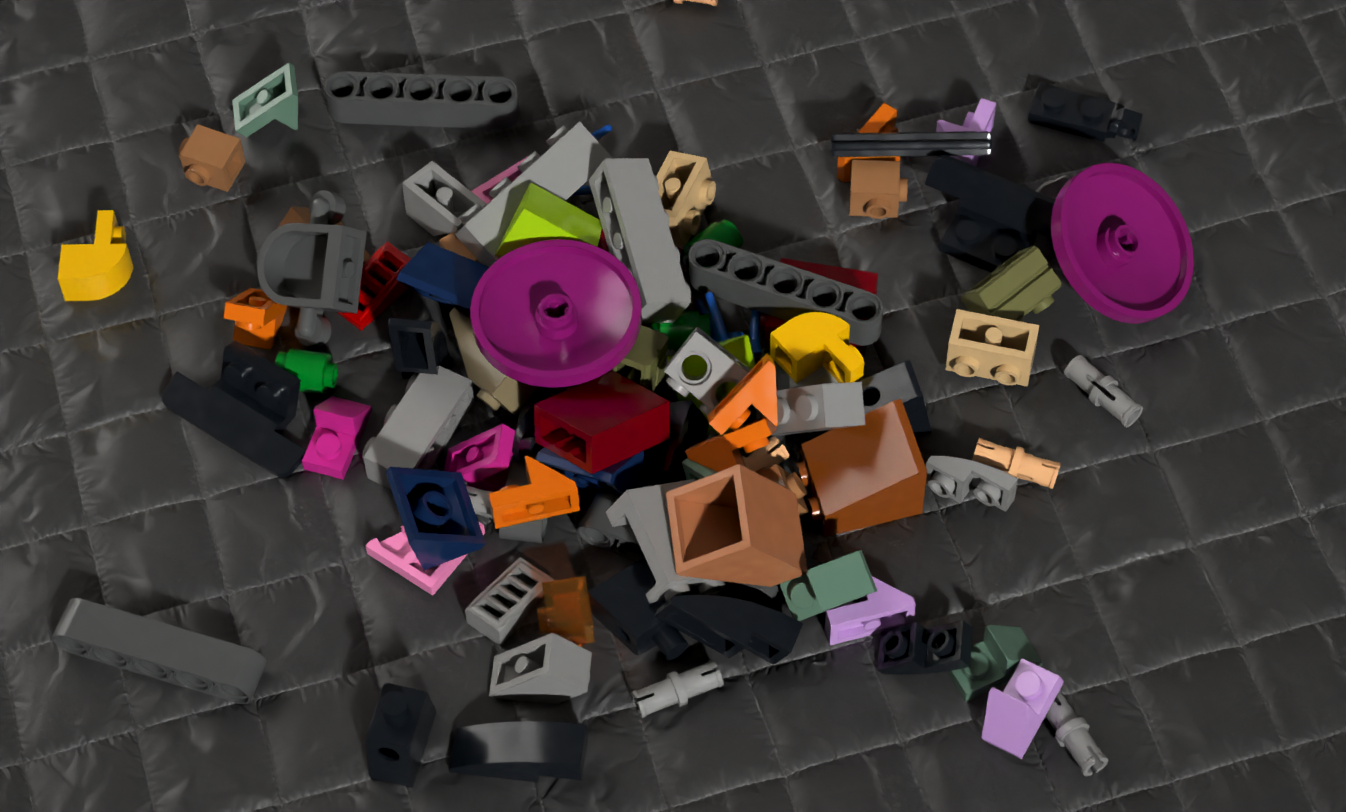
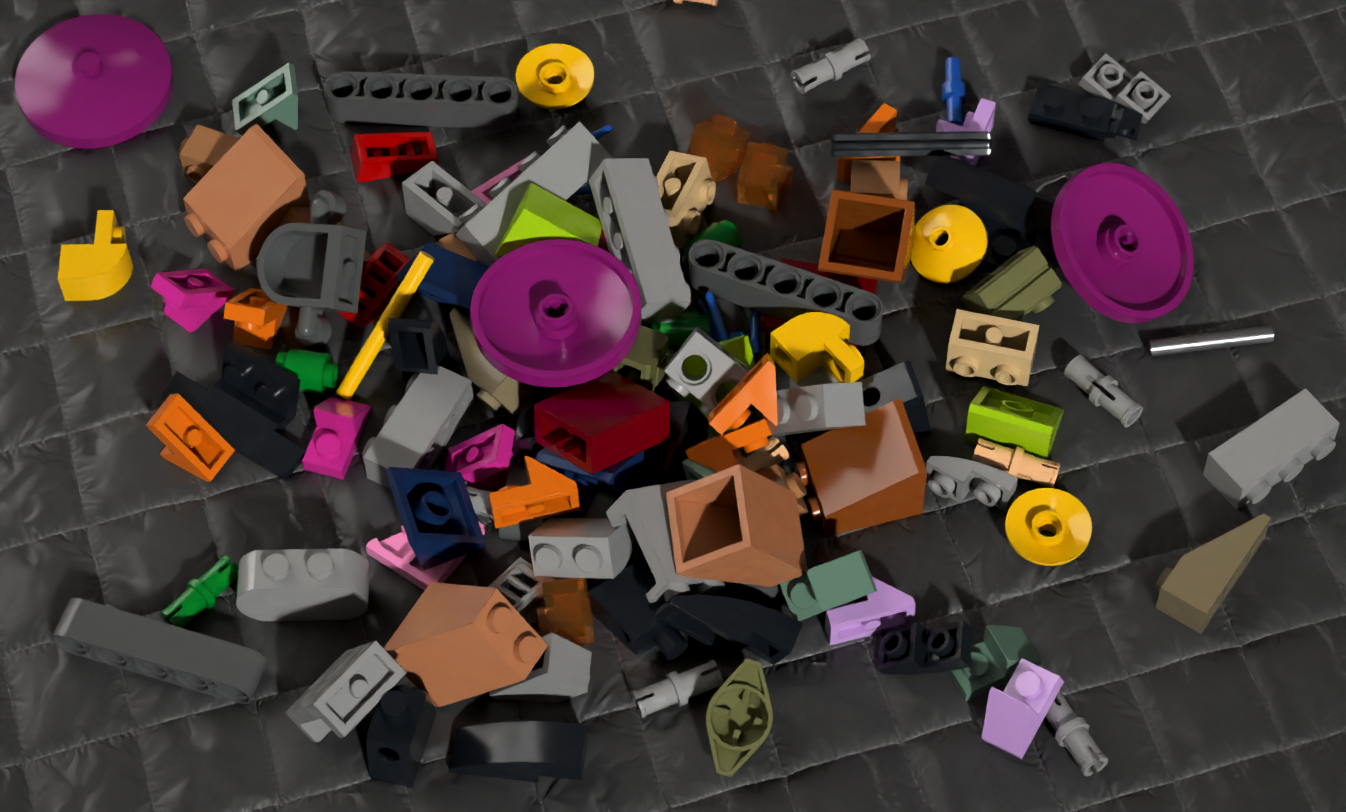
(94, 81): none -> magenta dish
(189, 438): none -> orange slope
(191, 295): none -> dark pink slope
(201, 593): none -> green pin
(245, 198): none -> nougat slope
(303, 584): none -> light grey brick
(346, 692): none -> light grey panel
(381, 167): none -> red slope
(381, 331): none -> yellow bar
(464, 643): none -> nougat slope
(551, 65): none -> yellow dish
(580, 548): none -> light grey brick
(721, 143): none -> clear orange brick
(739, 717): none -> olive hat
(763, 175): none -> clear orange brick
(830, 65): none -> light grey pin
(868, 236): none -> dark orange slope
(953, 91): none -> blue bar
(961, 252): none -> yellow dish
(1012, 422): none -> lime slope
(1050, 511): none -> yellow dish
(1114, 83): none -> light grey slope
(1208, 573): none -> dark tan slope
(1210, 340): none -> flat silver bar
(1271, 450): none -> light grey brick

